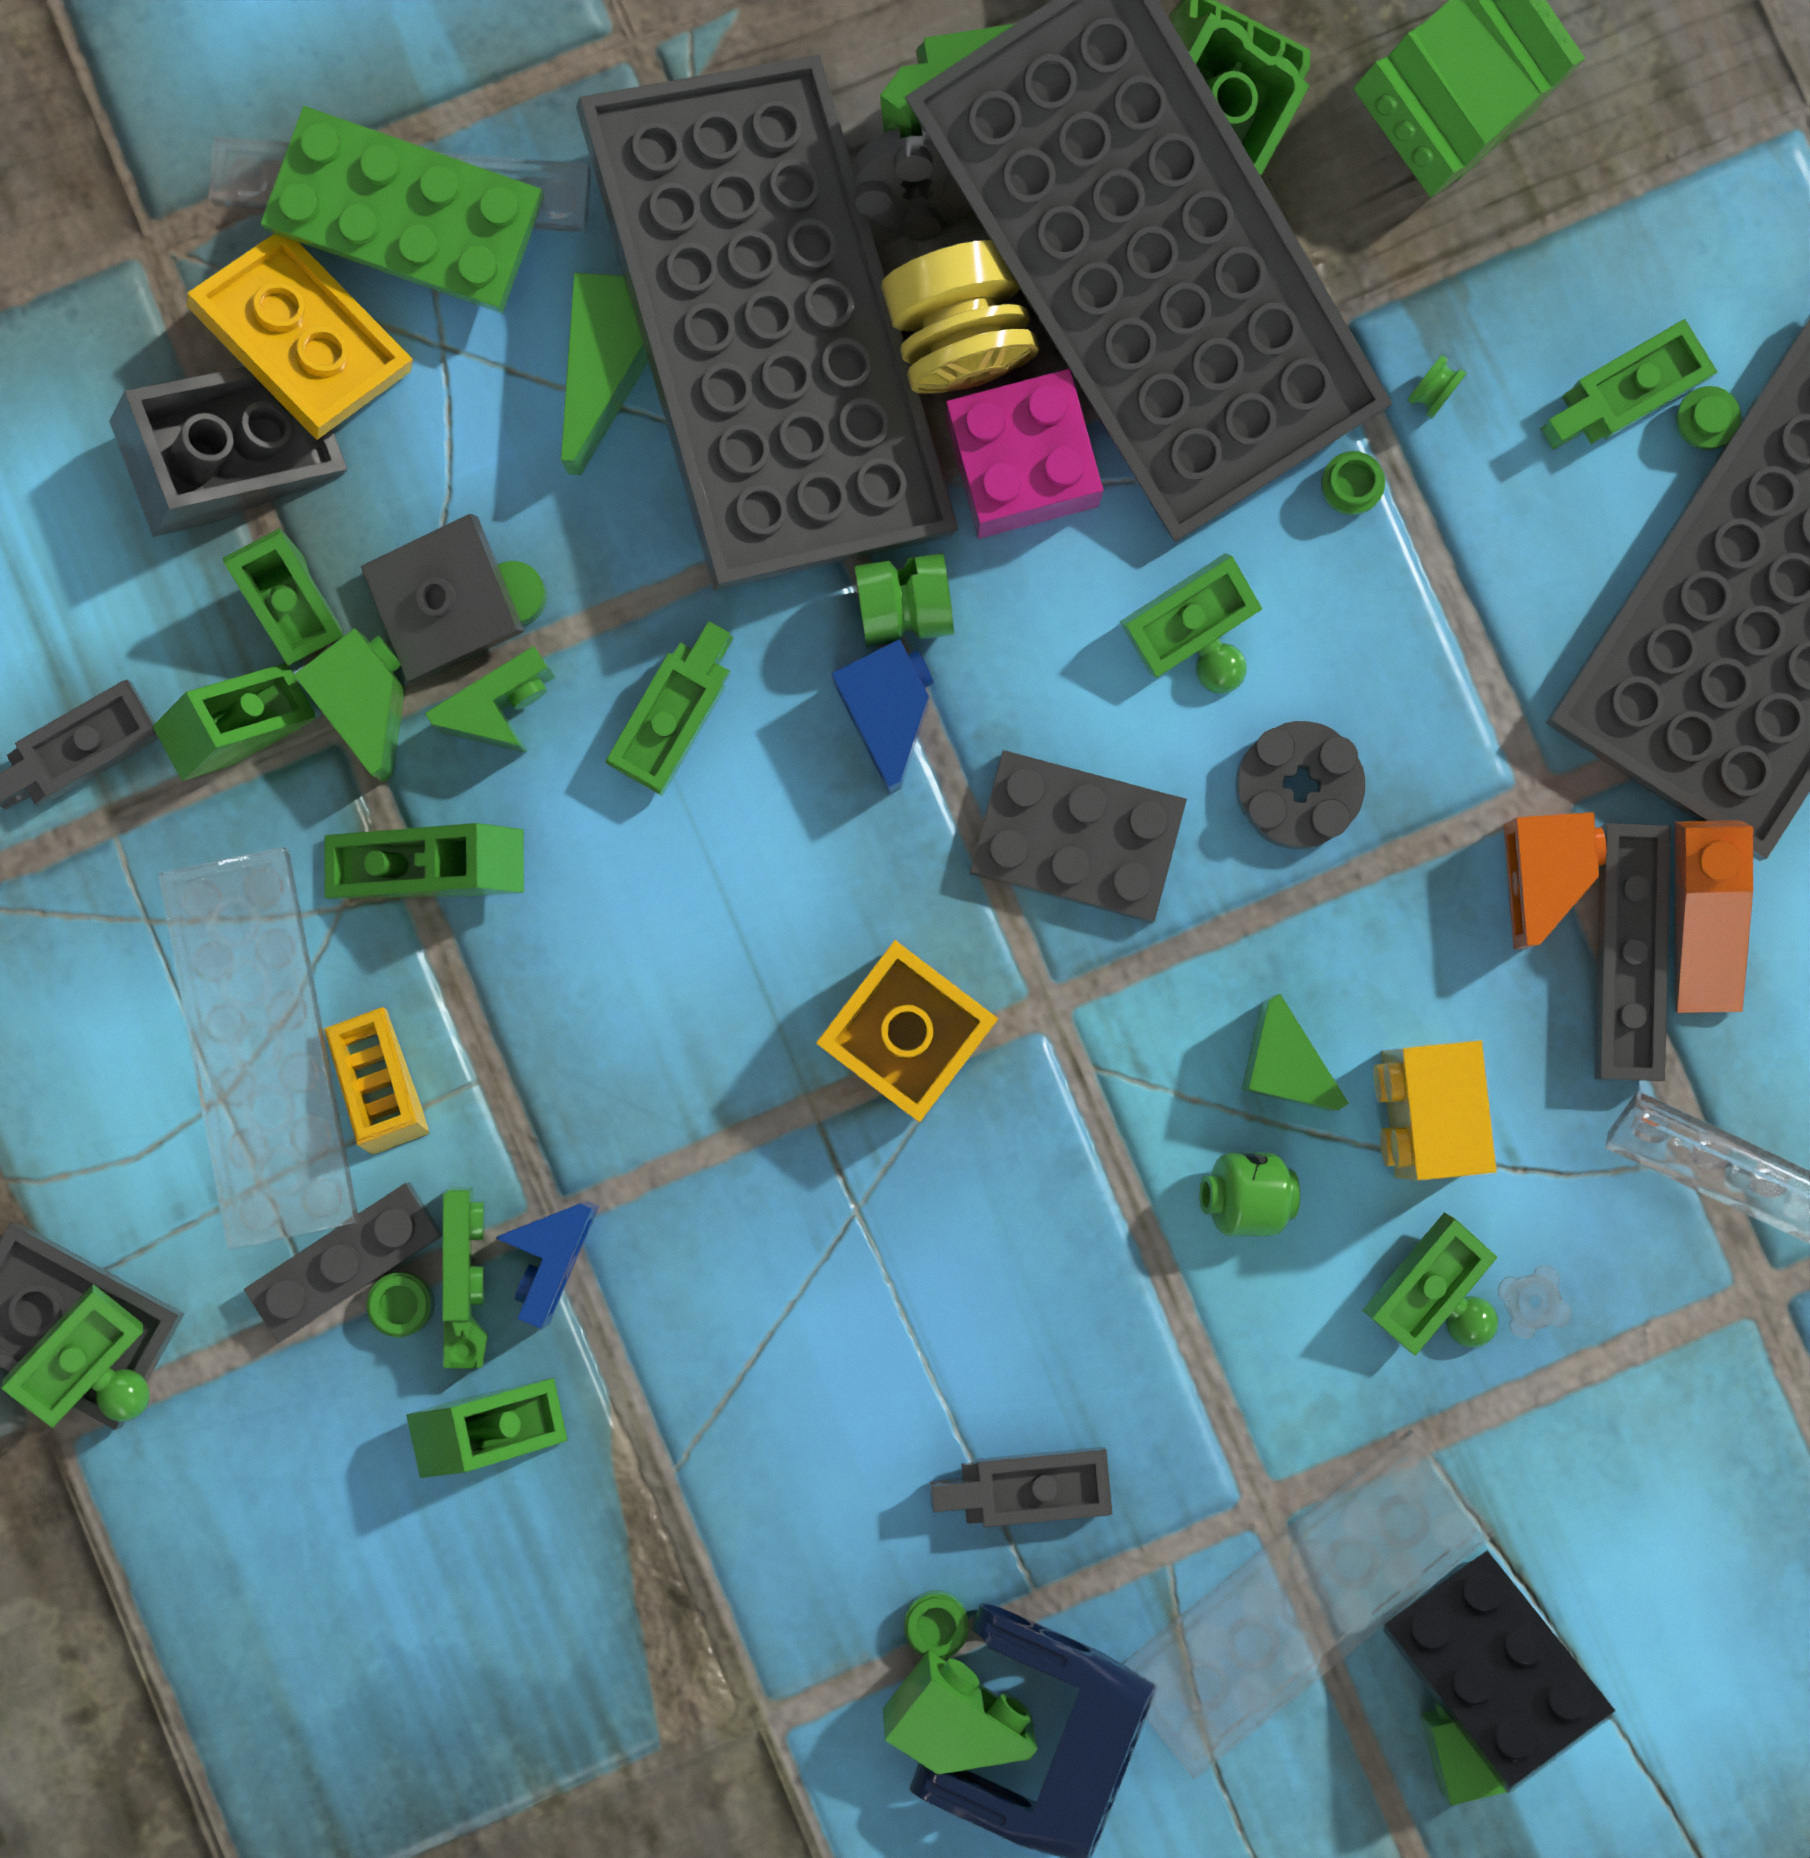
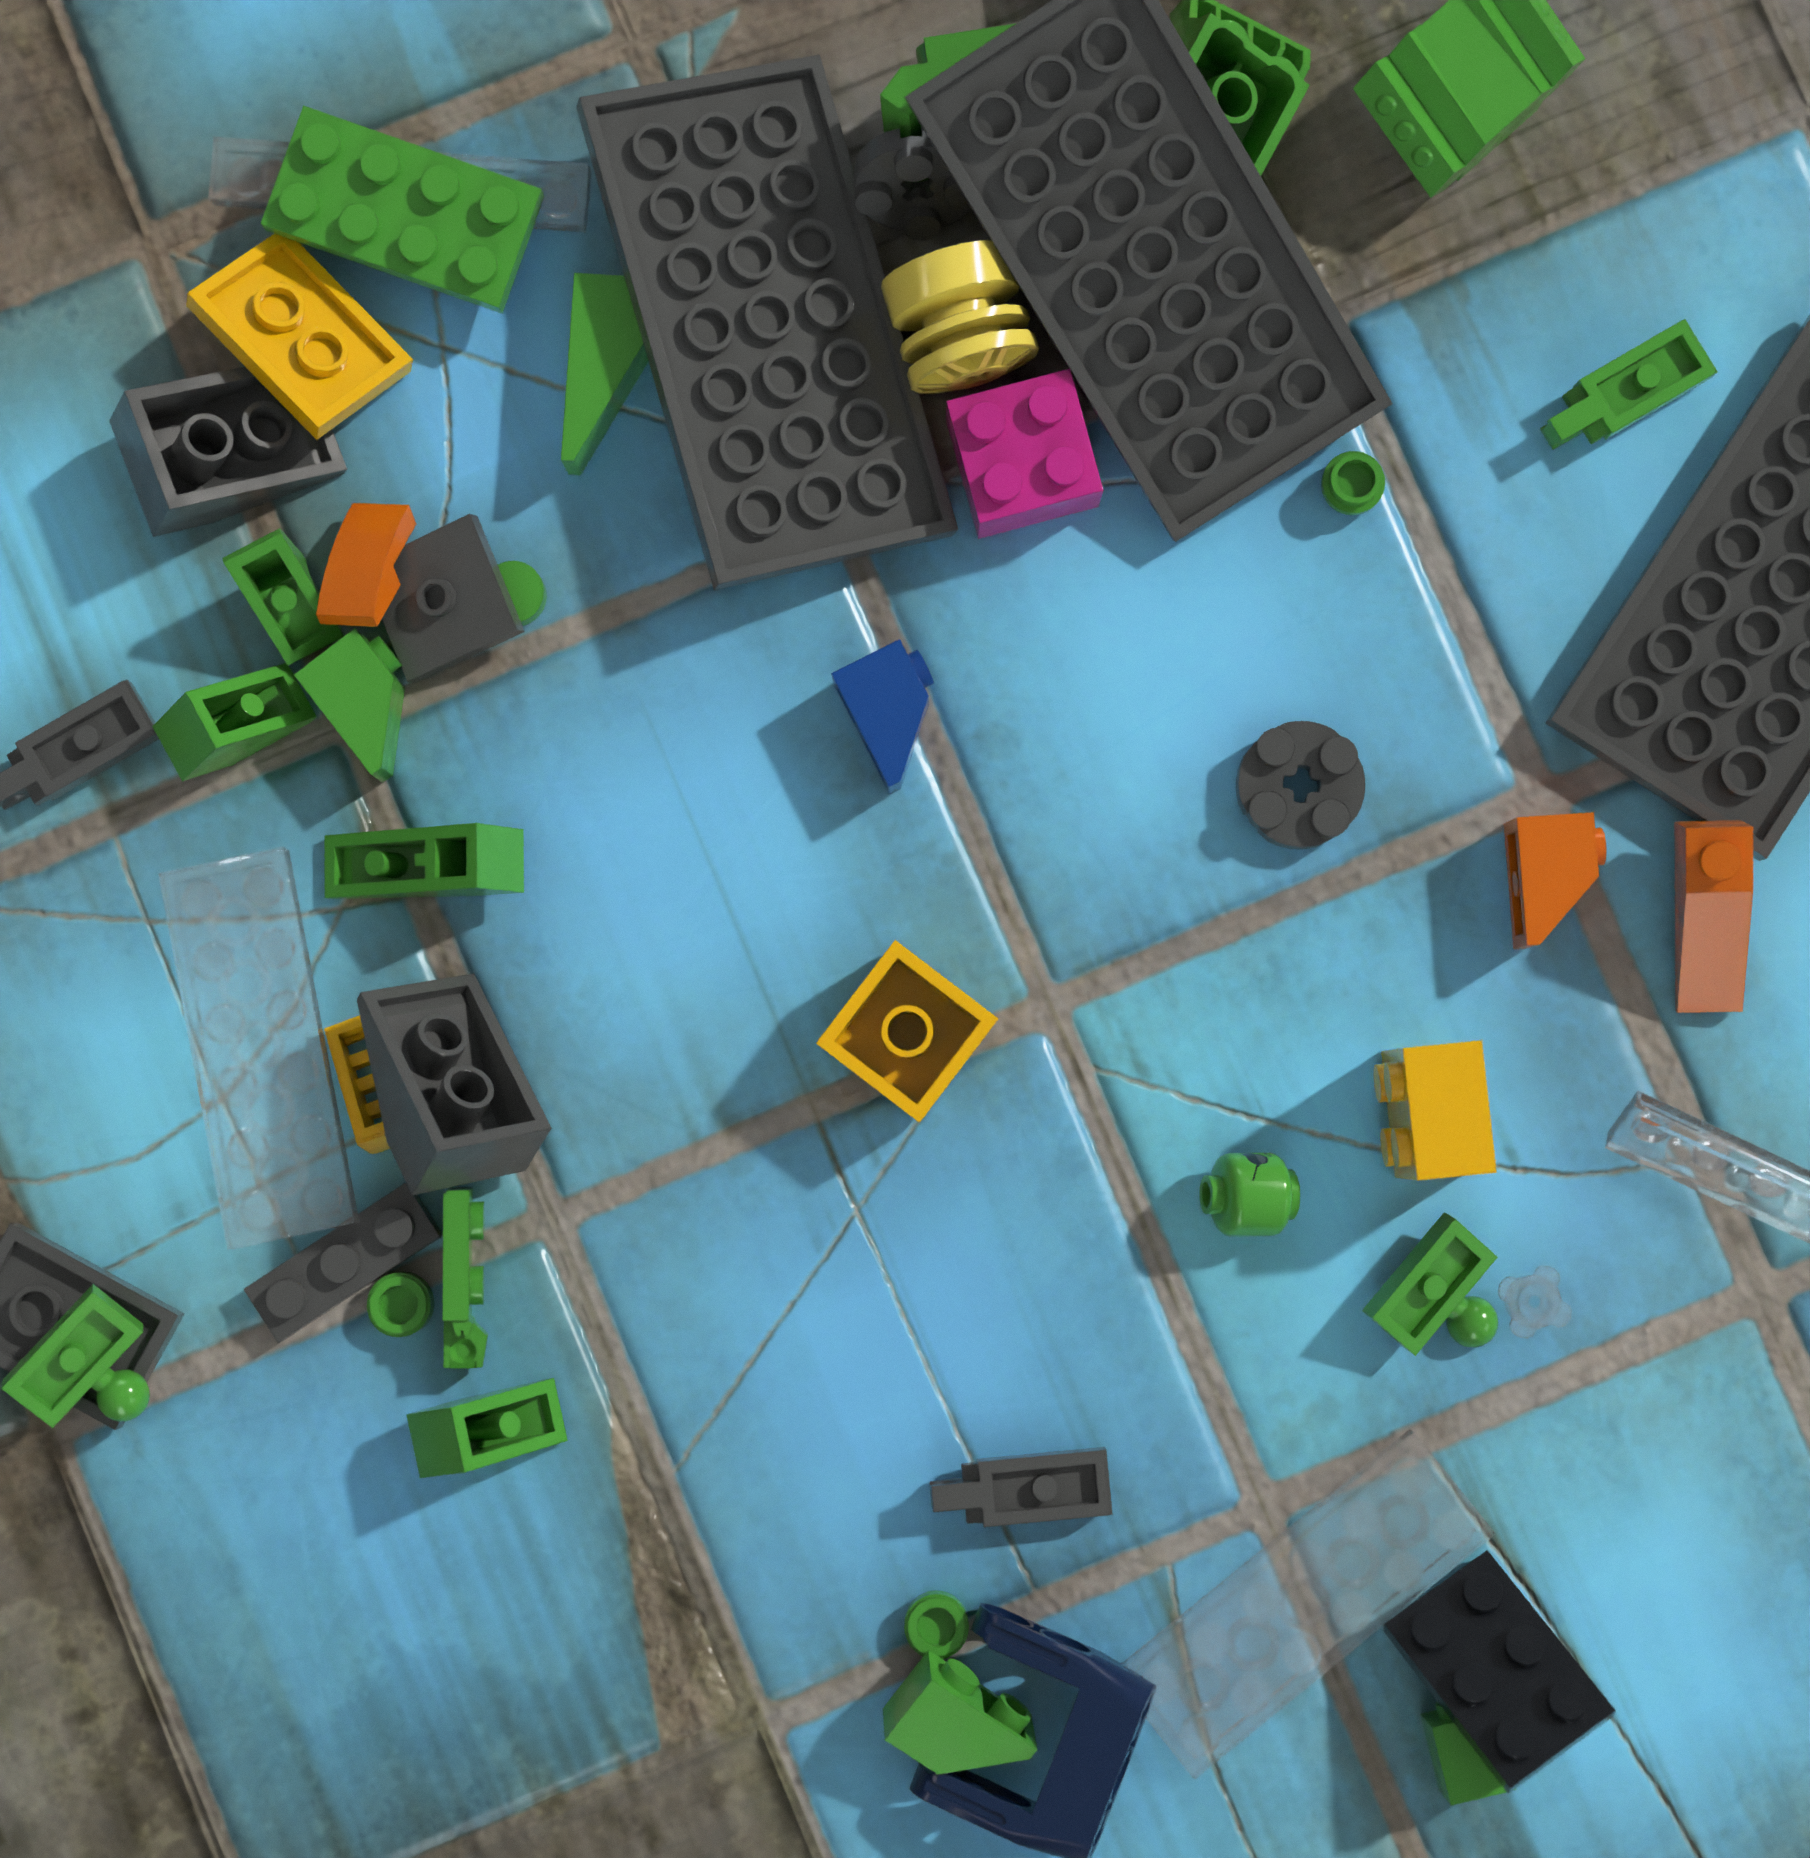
(360, 567): none -> orange slope
(448, 1084): none -> dark grey slope
(477, 709): bright green slope -> none
(558, 1242): blue slope -> none
(672, 711): bright green hinge -> none
(904, 599): bright green wheel -> none
(1078, 836): dark grey plate -> none
(1191, 621): bright green plate -> none
(1286, 1063): bright green slope -> none
(1436, 386): bright green bush -> none
(1633, 953): dark grey plate -> none
(1708, 417): bright green plate -> none

